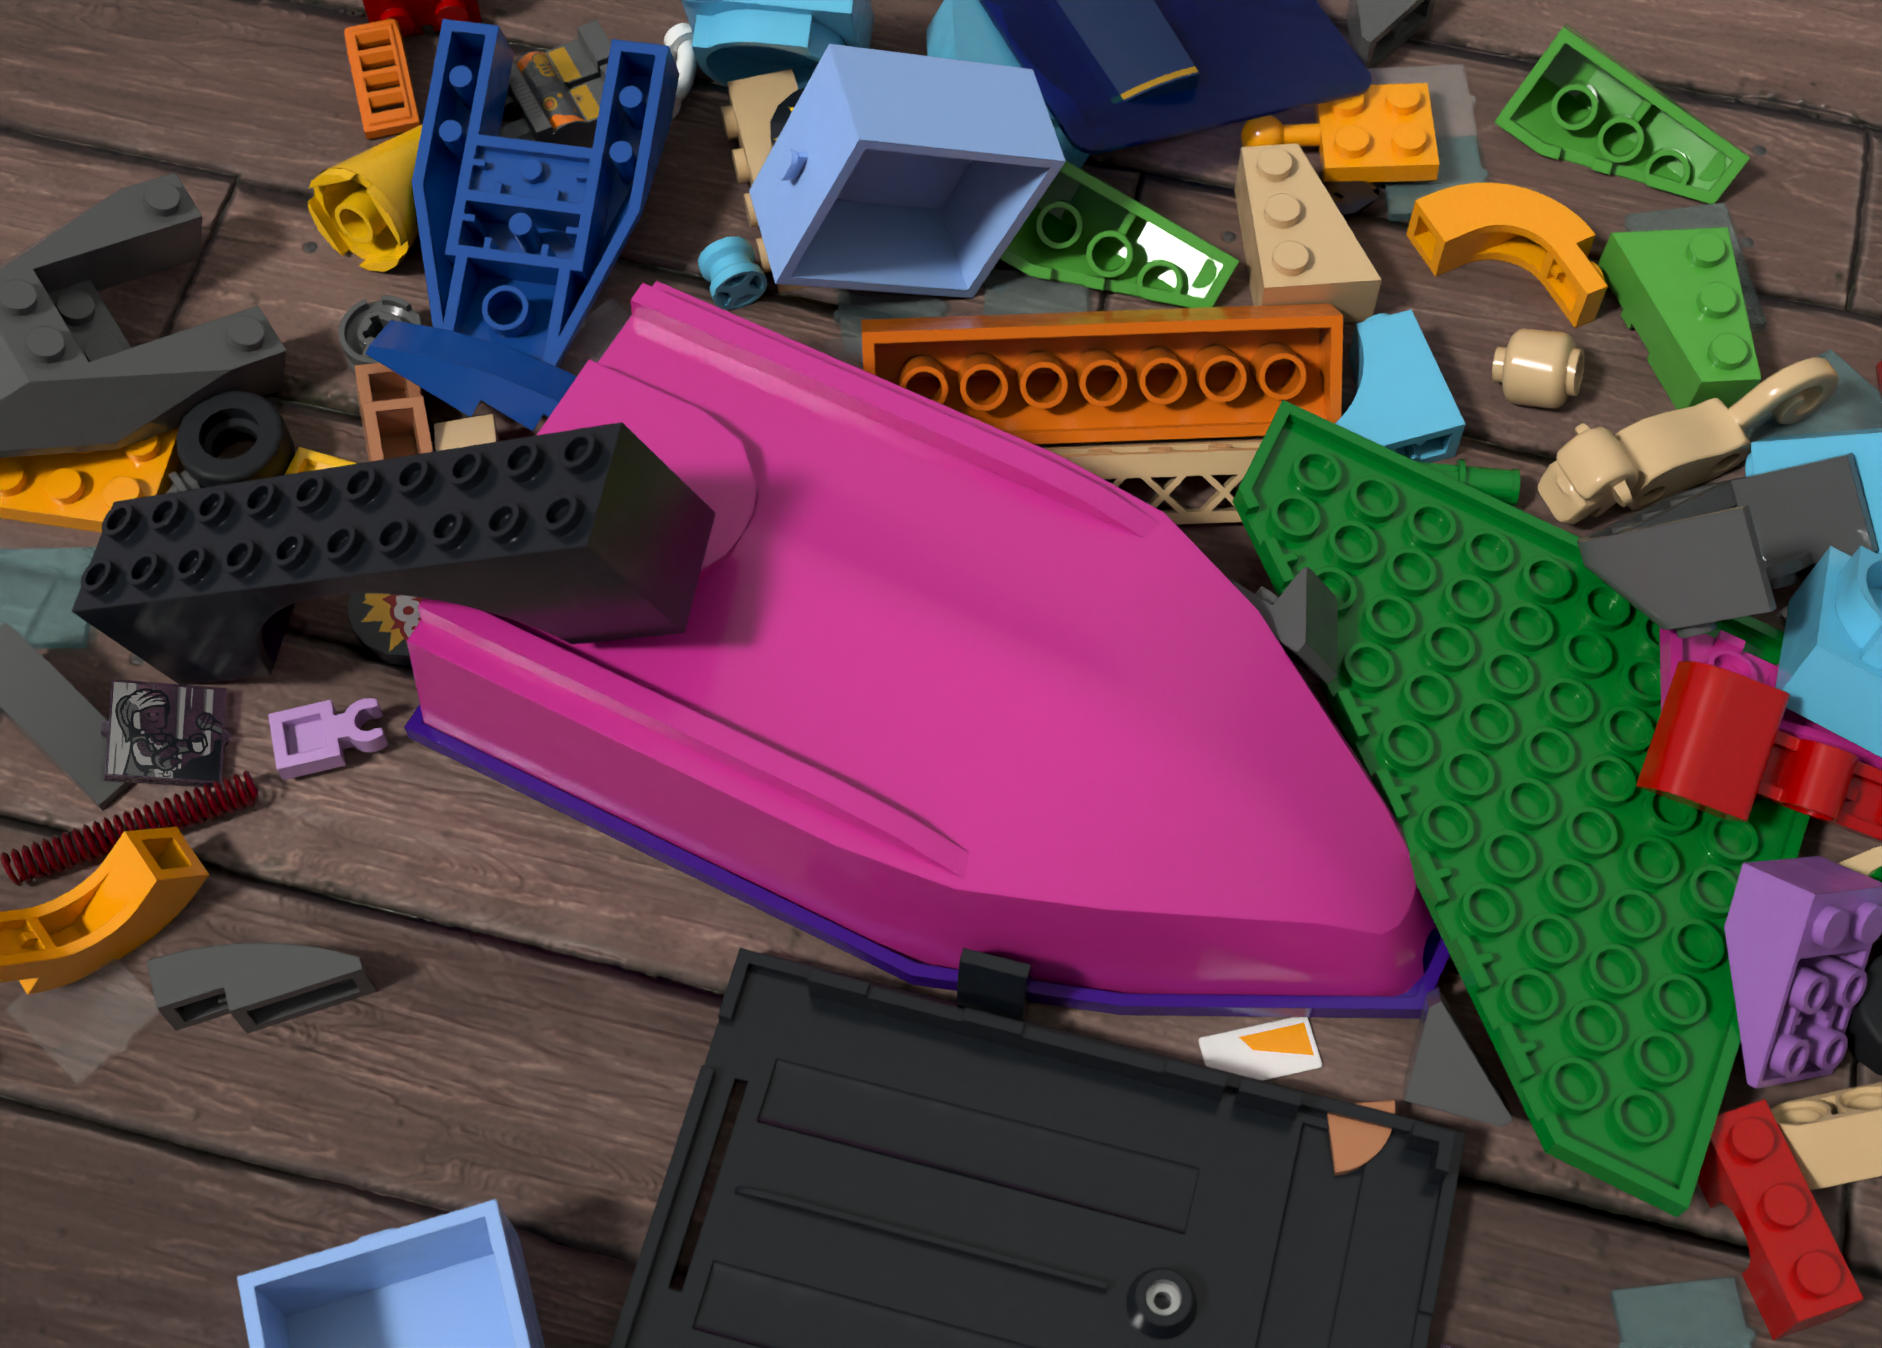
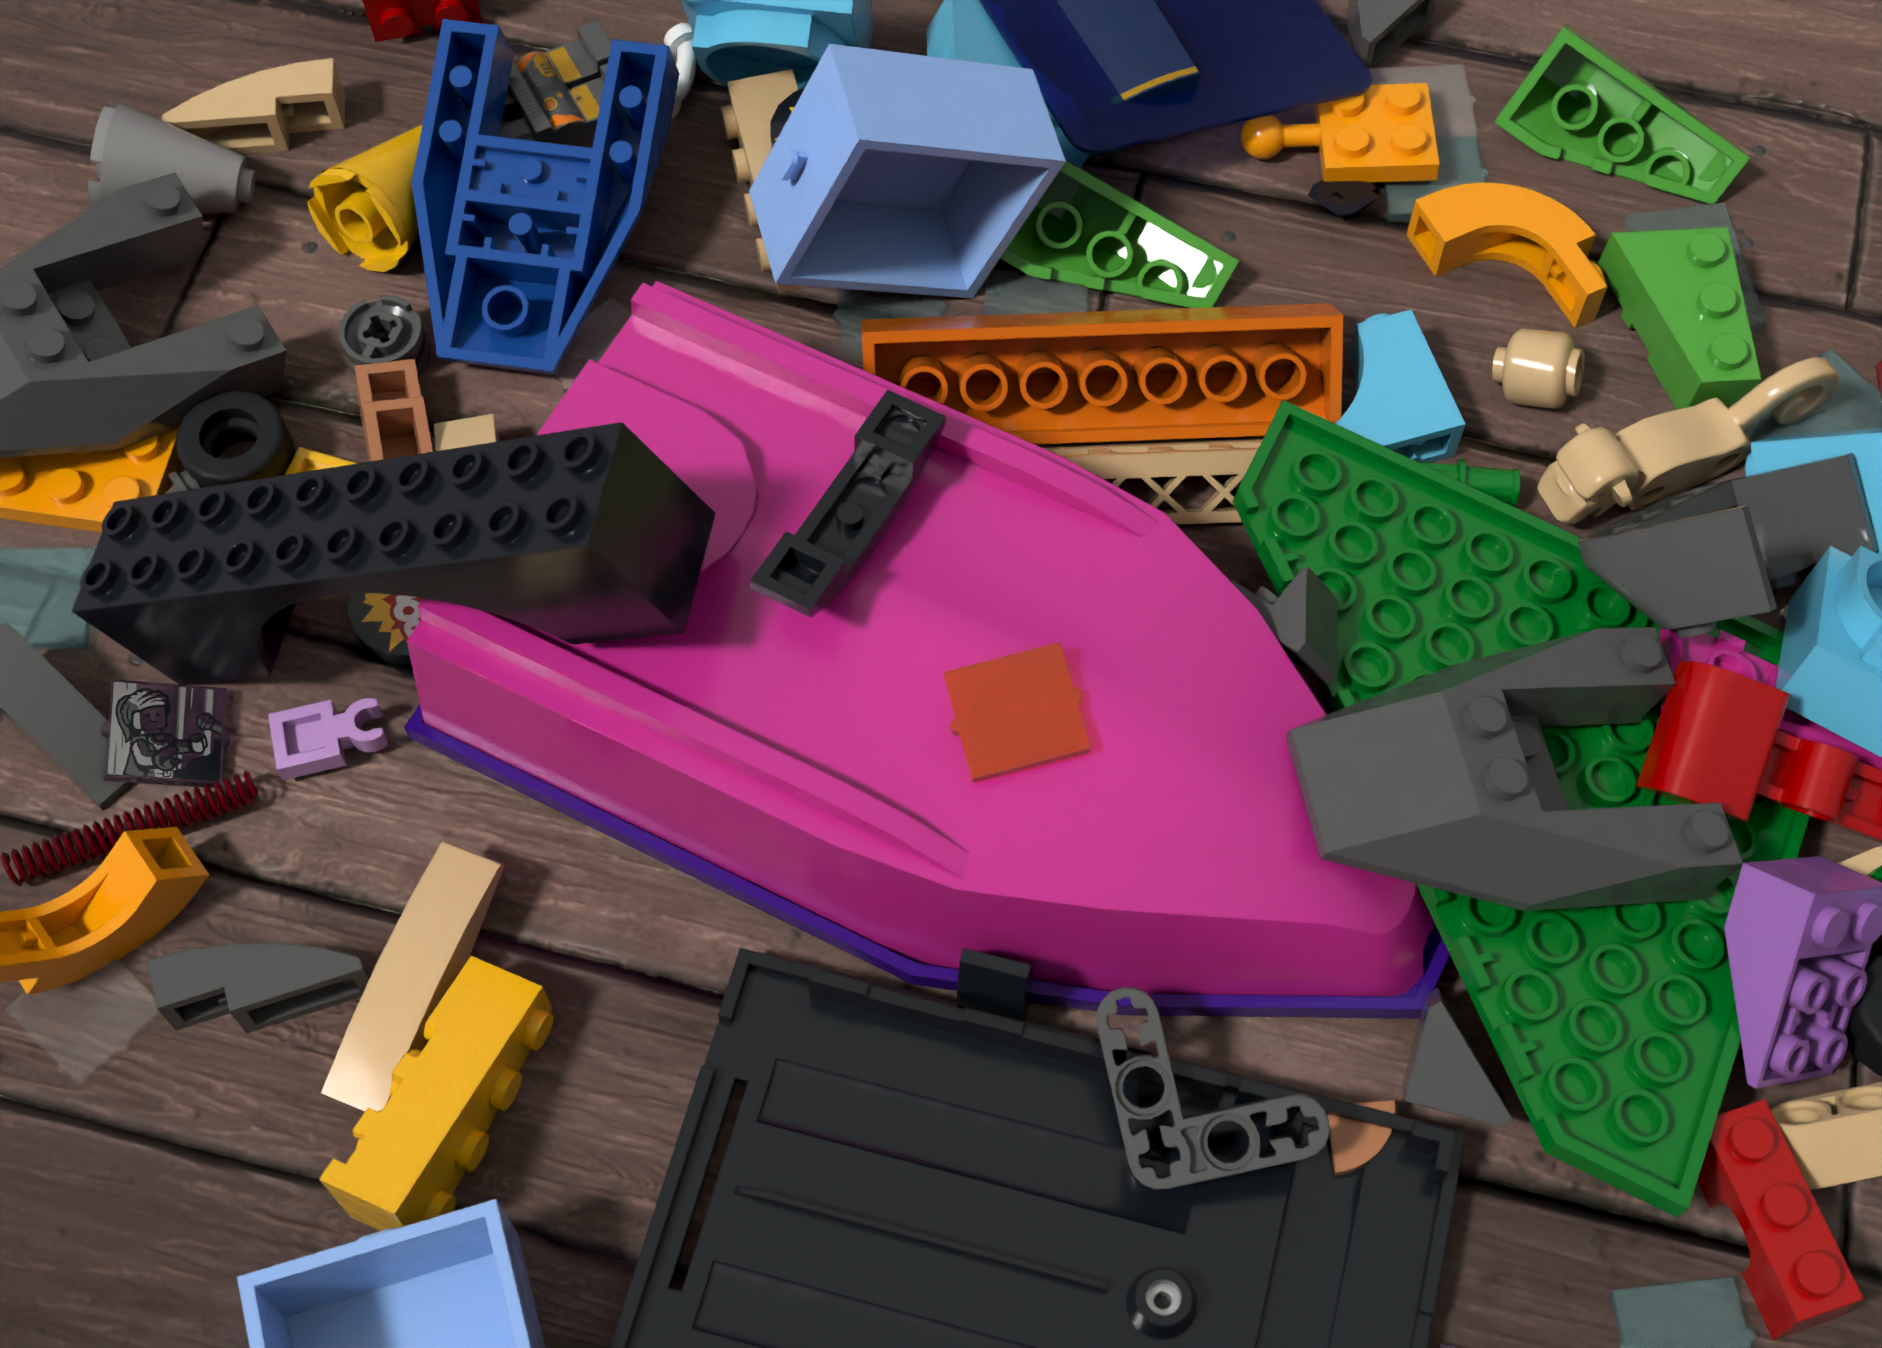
(139, 148): none -> light grey cone
(266, 106): none -> tan slope
(373, 47): orange slope -> none
(413, 974): none -> tan slope
(443, 1100): none -> yellow wedge
(471, 371): blue slope -> none
(732, 272): medium azure wheel -> none
(856, 509): none -> black slope
(1016, 712): none -> clear orange piece
(1192, 1131): none -> dark grey beam
(1264, 1049): white sticker -> none
(1297, 237): tan wedge -> none
(1462, 795): none -> dark grey wedge

